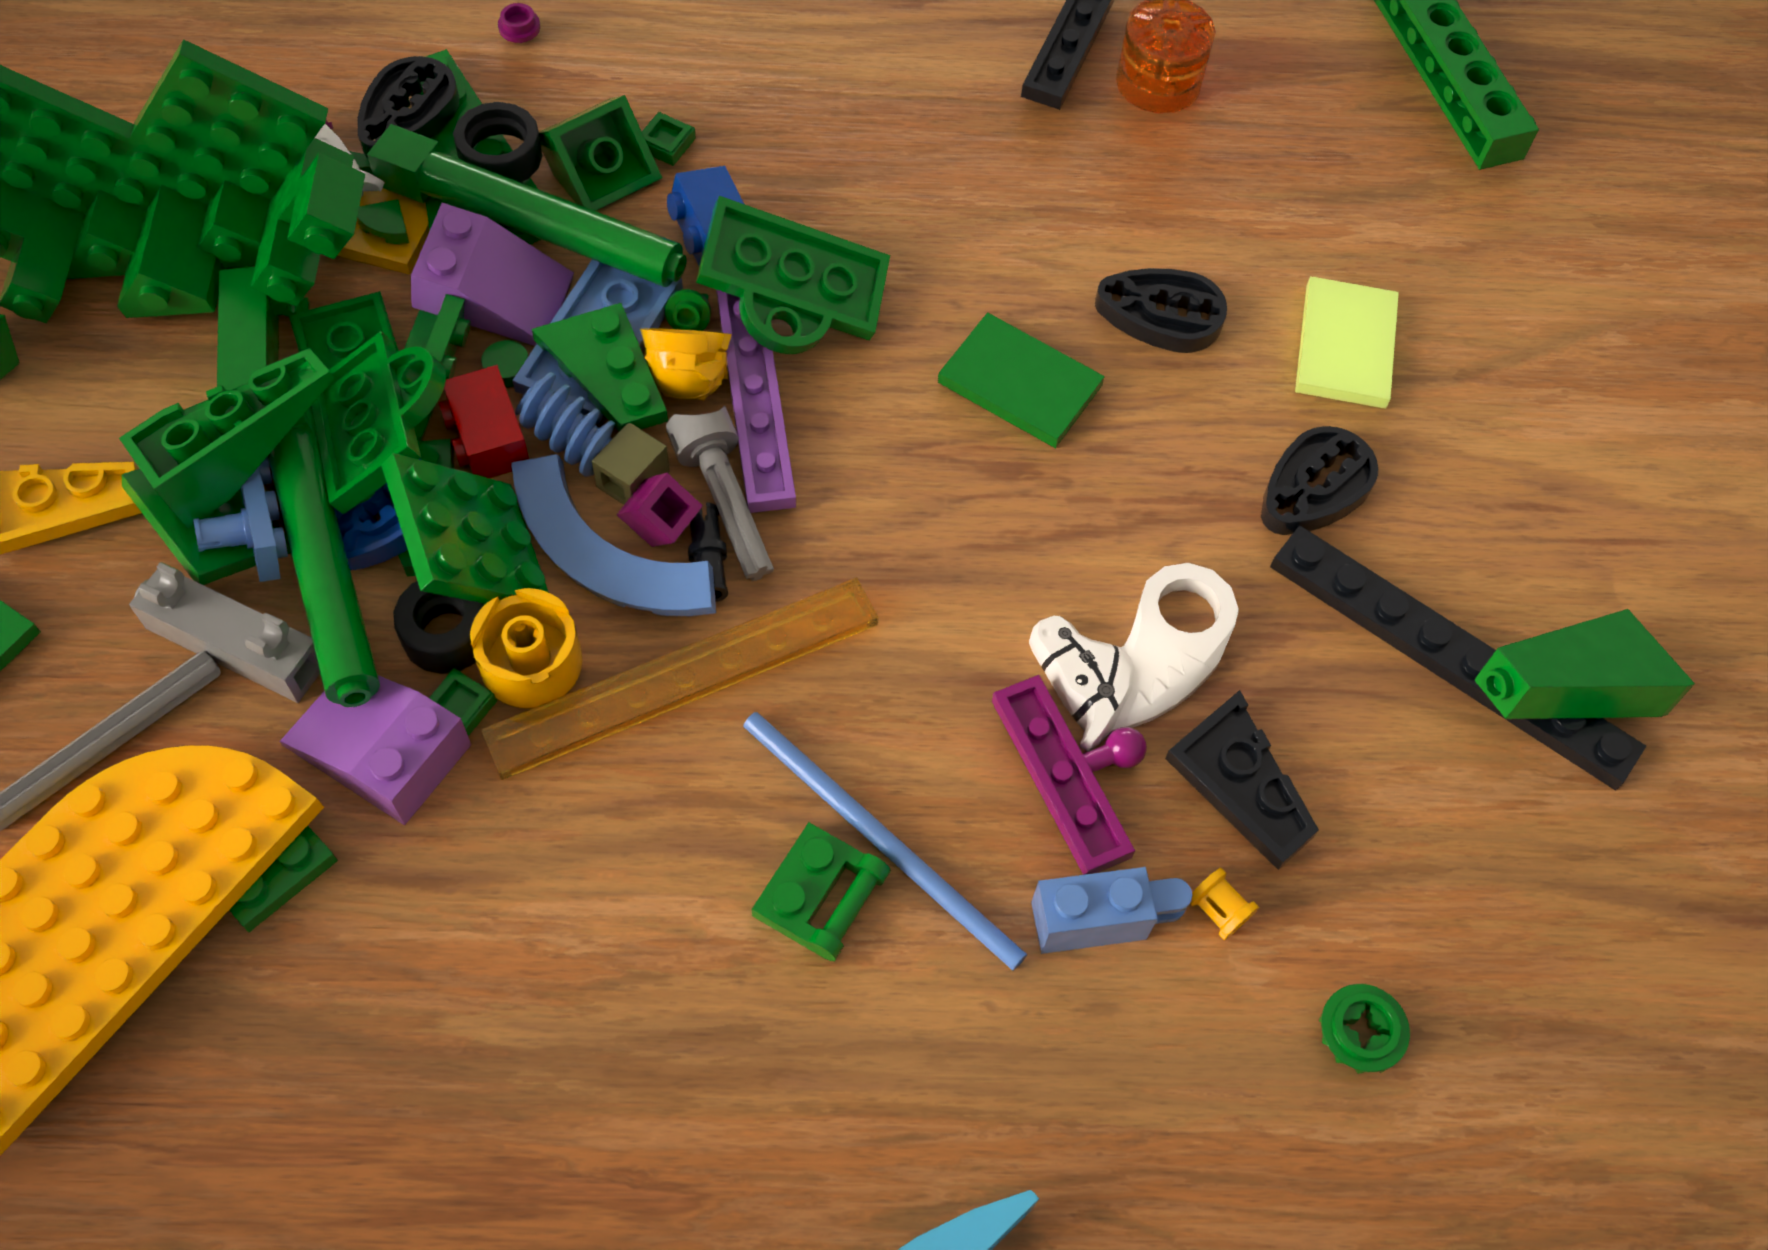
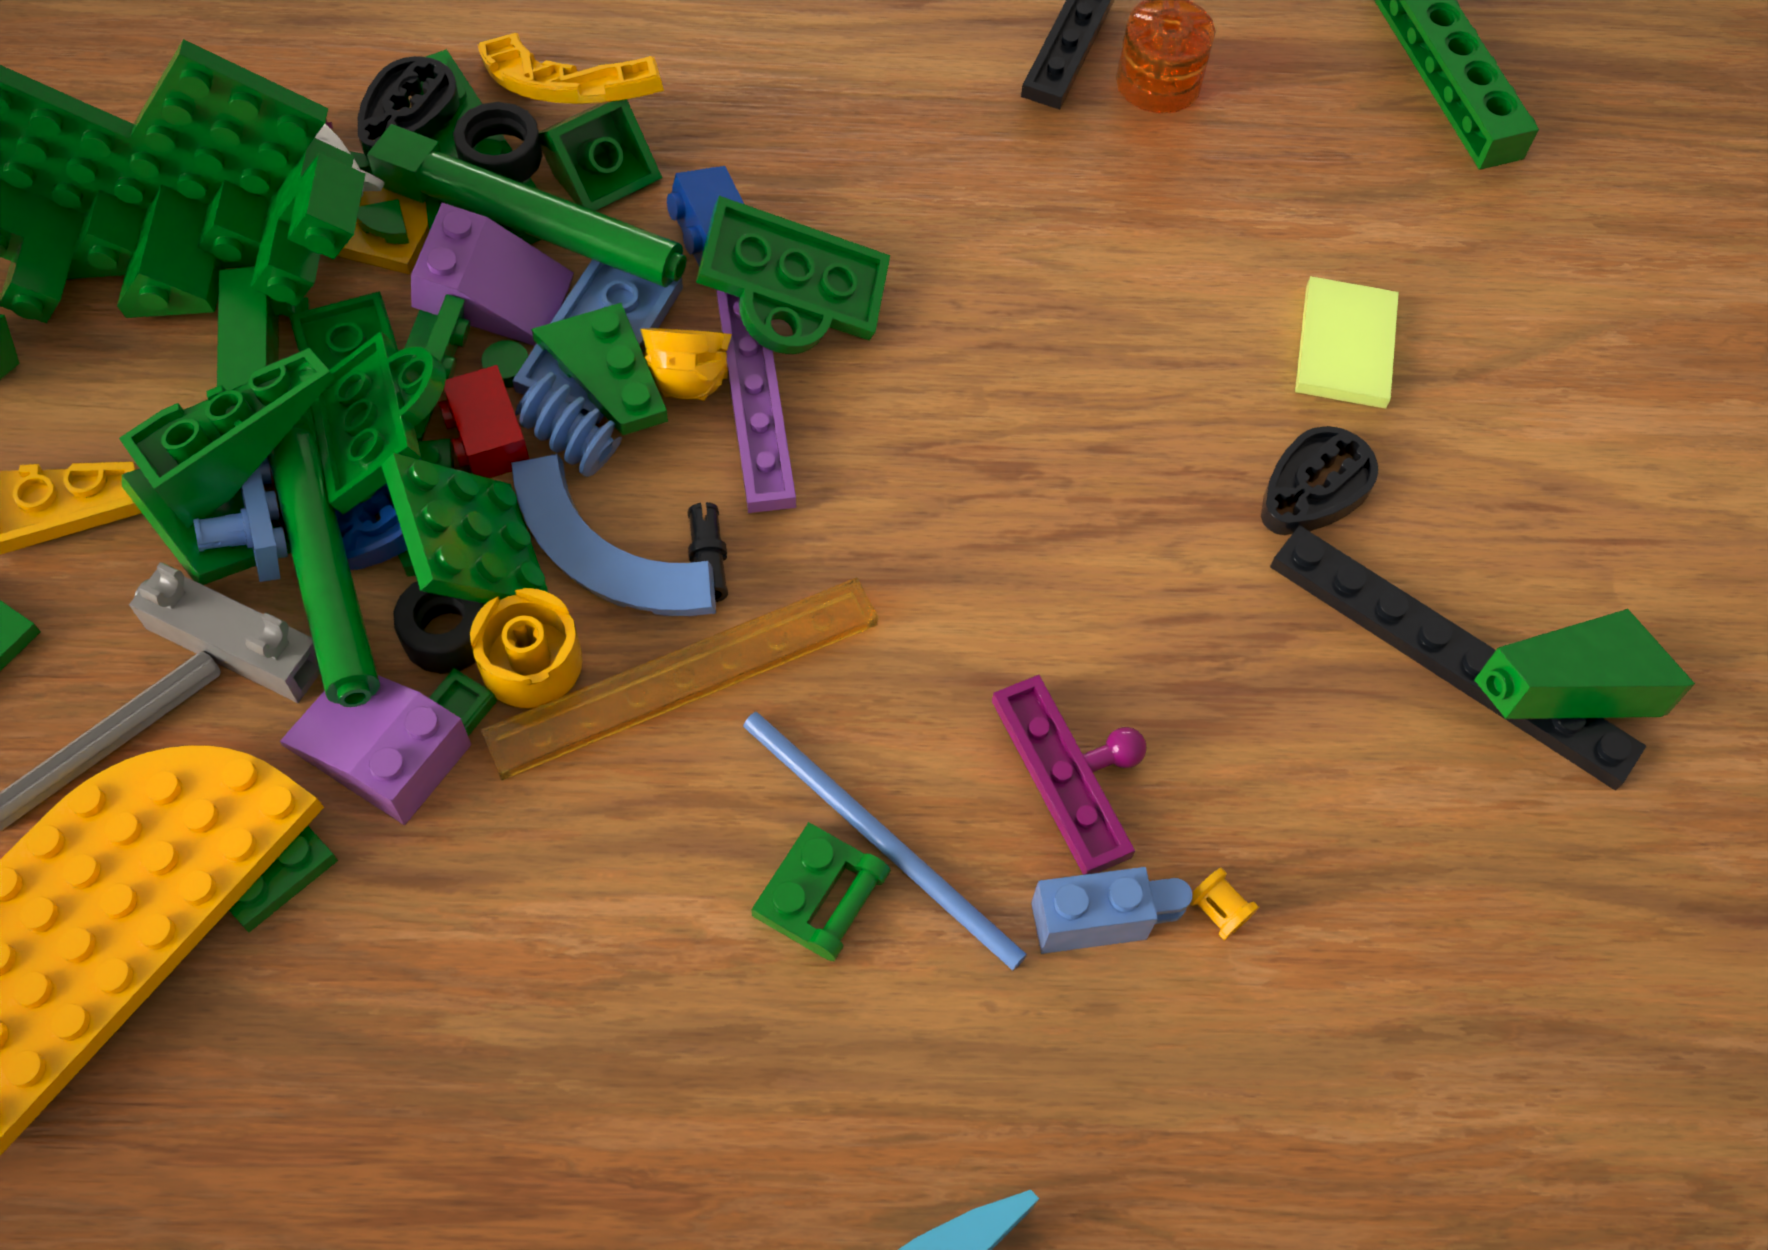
(518, 23): magenta plate -> none
(555, 82): none -> yellow tile
(628, 461): olive panel -> none
(659, 510): magenta brick -> none
(668, 138): green tile -> none
(688, 310): green plate -> none
(706, 442): light grey piece -> none
(1021, 379): green tile -> none
(1154, 669): white animal -> none
(1175, 289): black piece -> none
(1240, 778): black wing -> none
(1382, 1015): green gear -> none

